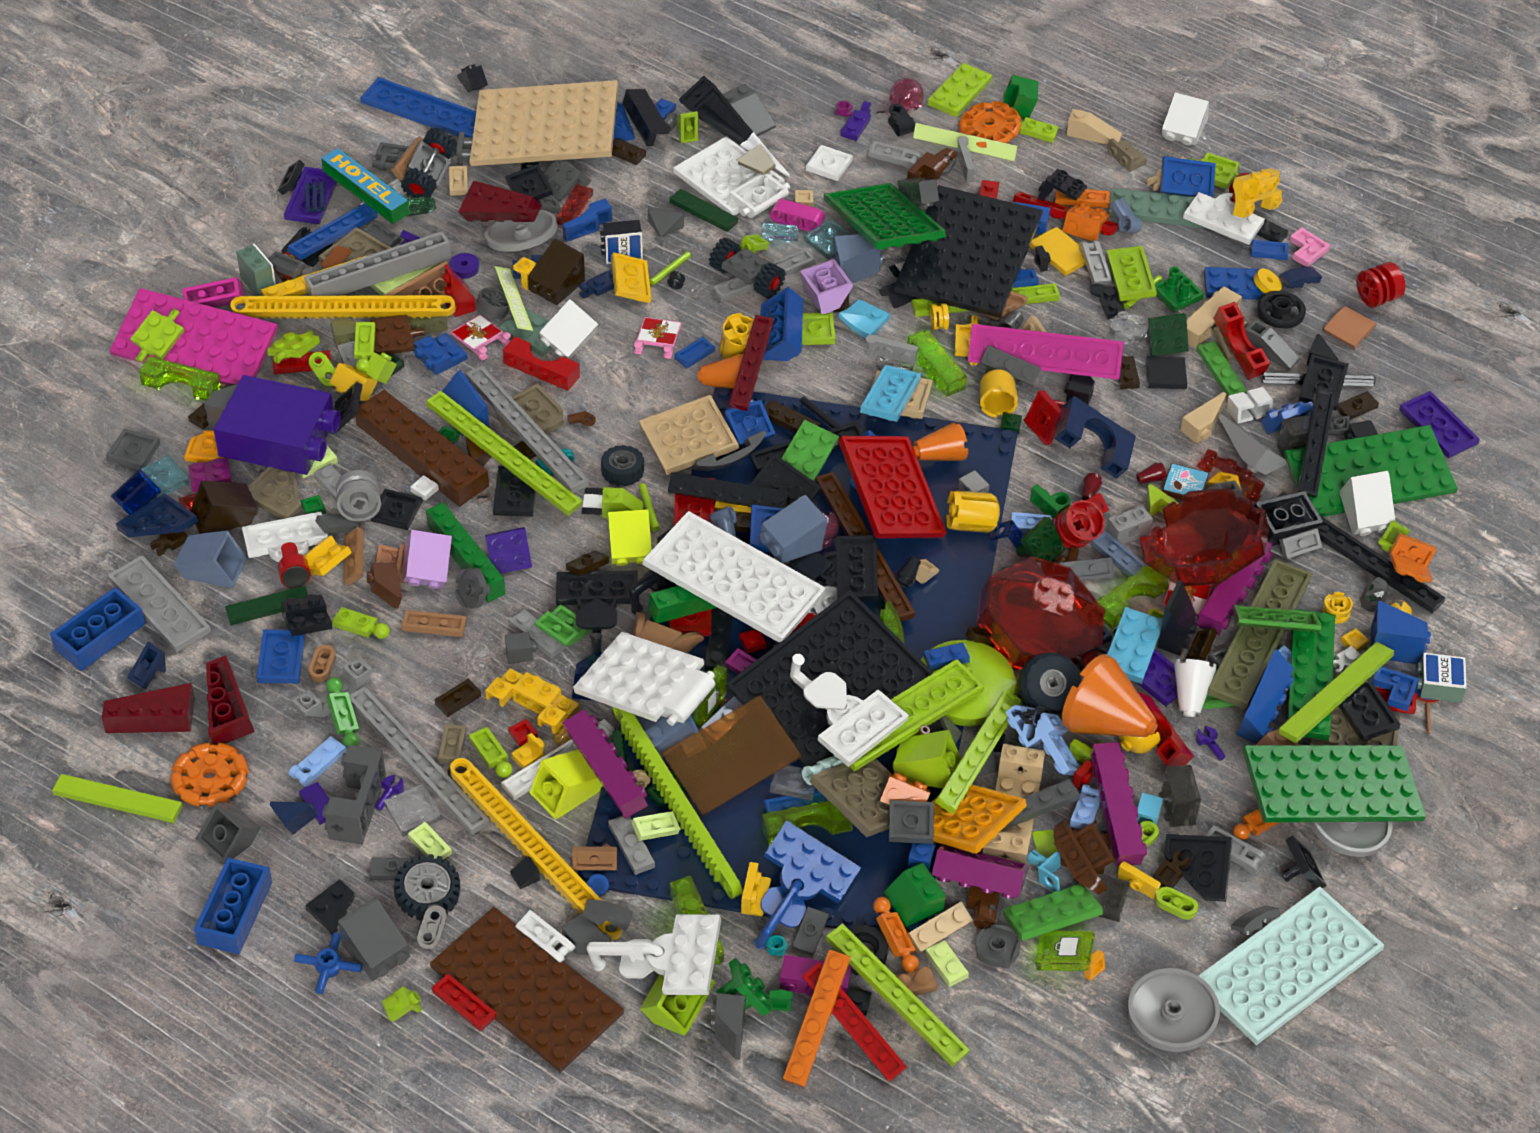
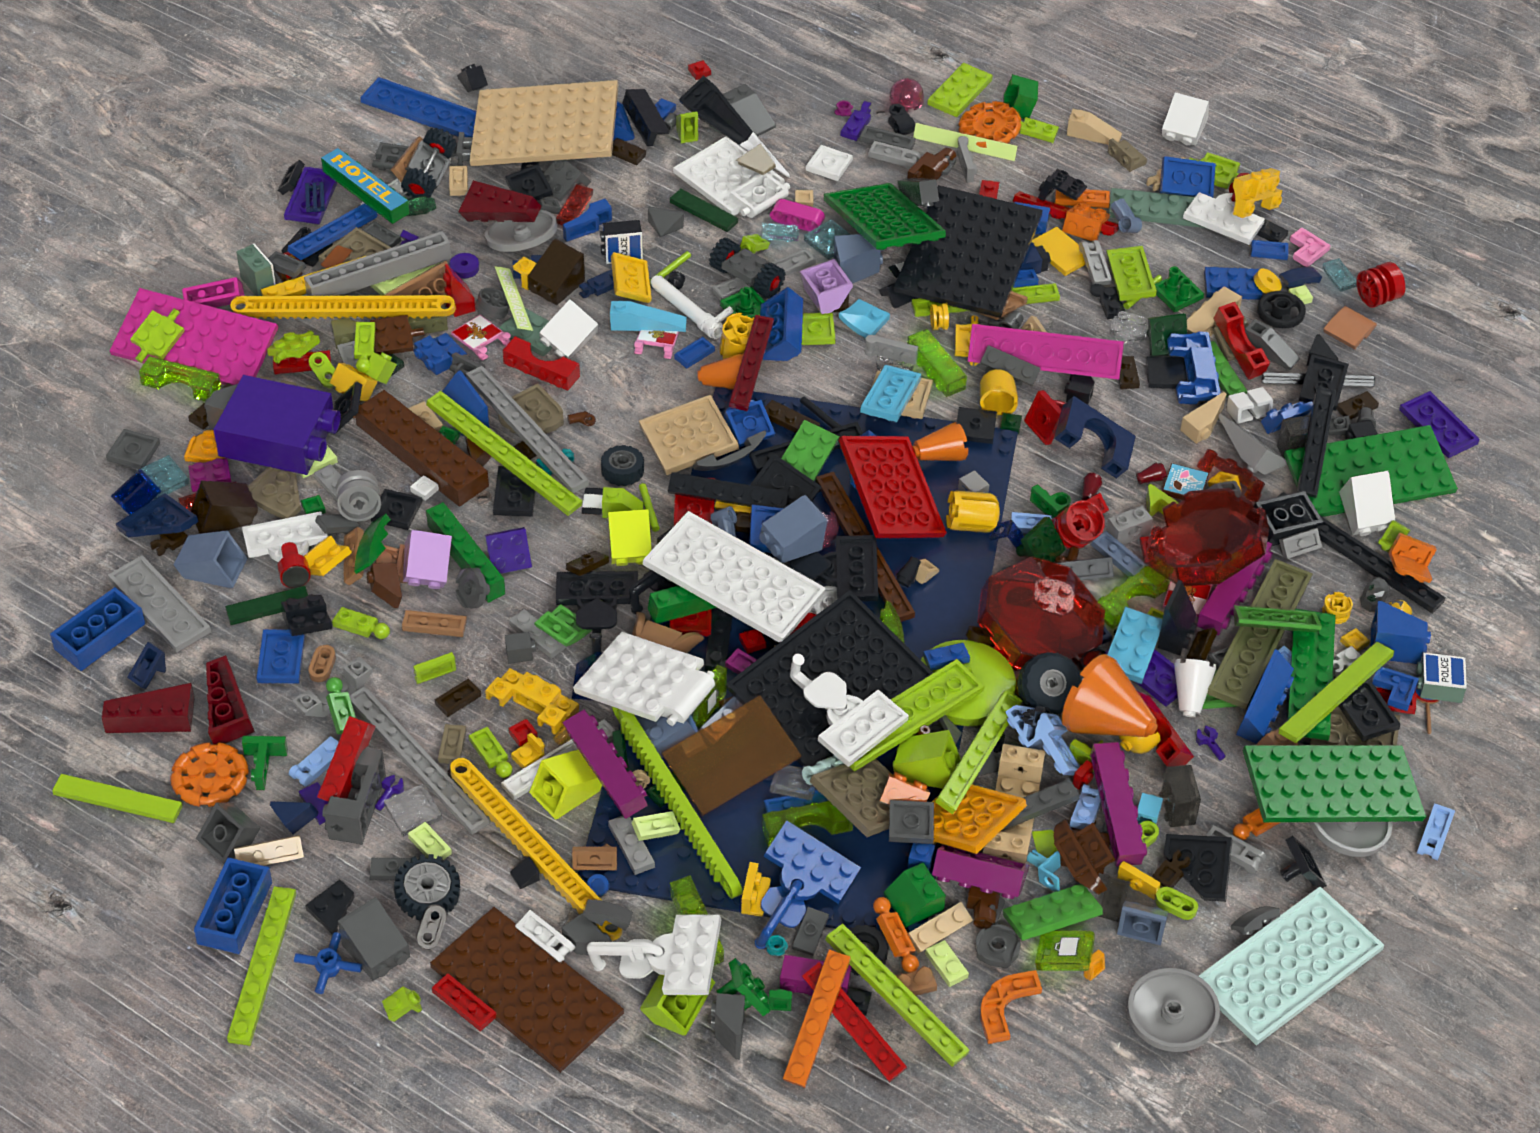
(261, 966): none -> lime plate
(262, 748): none -> green bracket
(271, 851): none -> plate
(350, 746): none -> red arch
(370, 544): none -> green slope
(427, 415): none -> tan plate
(434, 668): none -> lime tile
(463, 363): none -> dark grey hips
(637, 317): none -> medium azure wedge
(699, 69): none -> red plate
(705, 321): none -> white cylinder
(743, 302): none -> green plate
(873, 134): none -> dark grey plate
(977, 424): none -> black plate
(999, 996): none -> orange plate
(1032, 260): none -> dark blue slope
(1142, 922): none -> sand blue slope
(1199, 364): none -> blue bracket
(1303, 293): none -> yellowish green plate
(1339, 274): none -> clear light blue plate
(1366, 414): none -> dark grey bush
(1436, 831): none -> light blue plate

